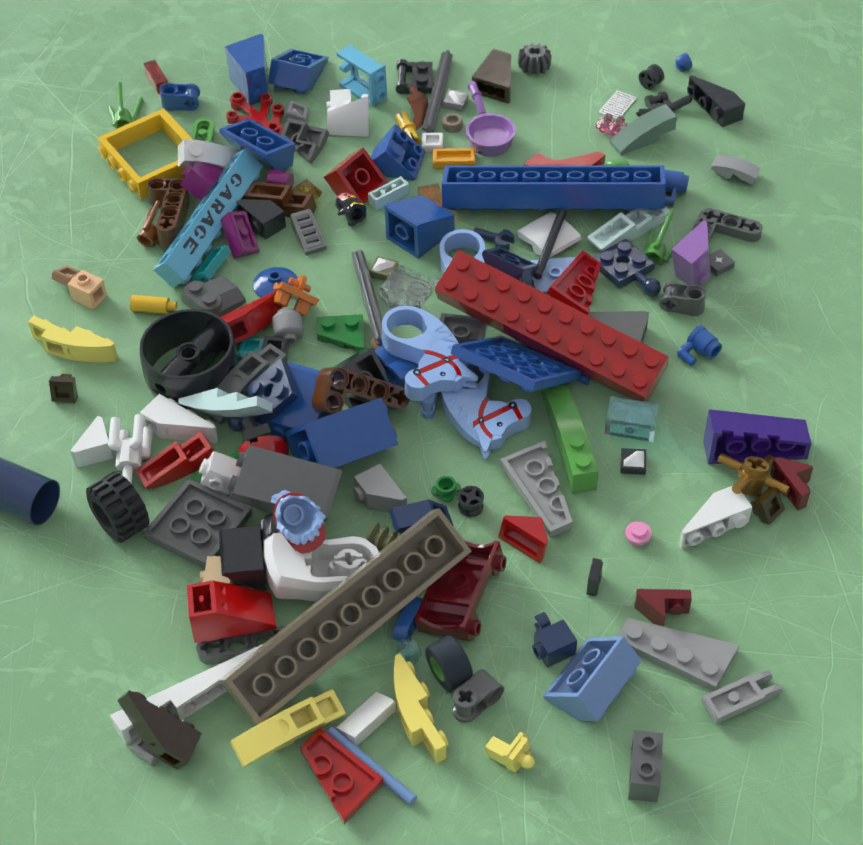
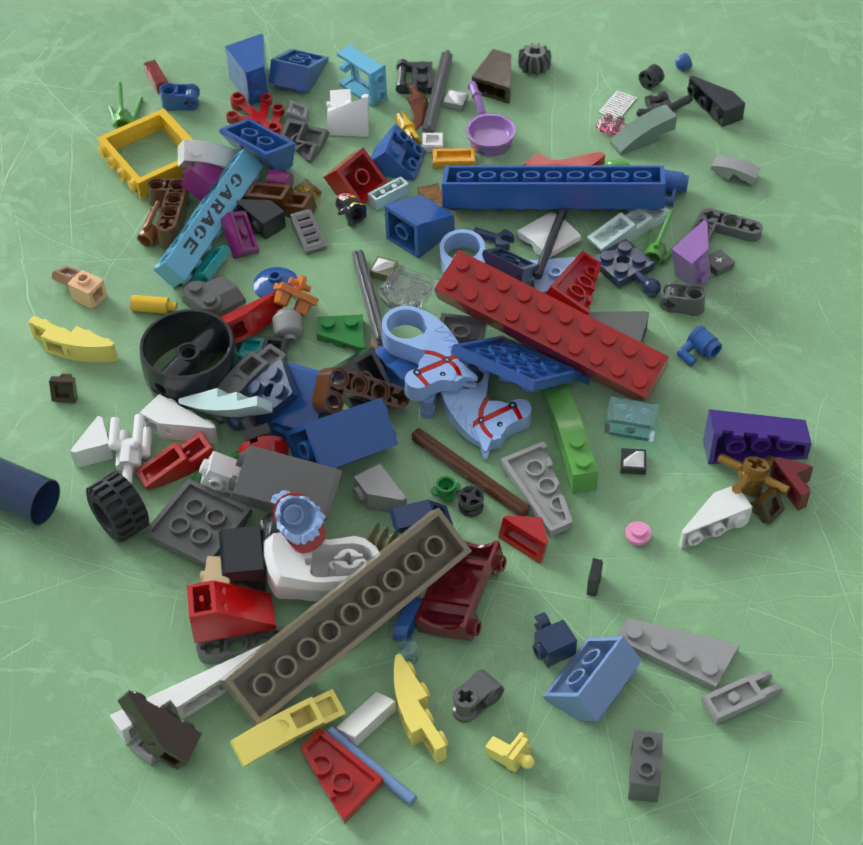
(203, 130): bright green plate -> none
(448, 662): black wheel -> none
(452, 122): dark tan tile -> none
(470, 472): none -> reddish brown axle
(657, 602): dark red slope -> none

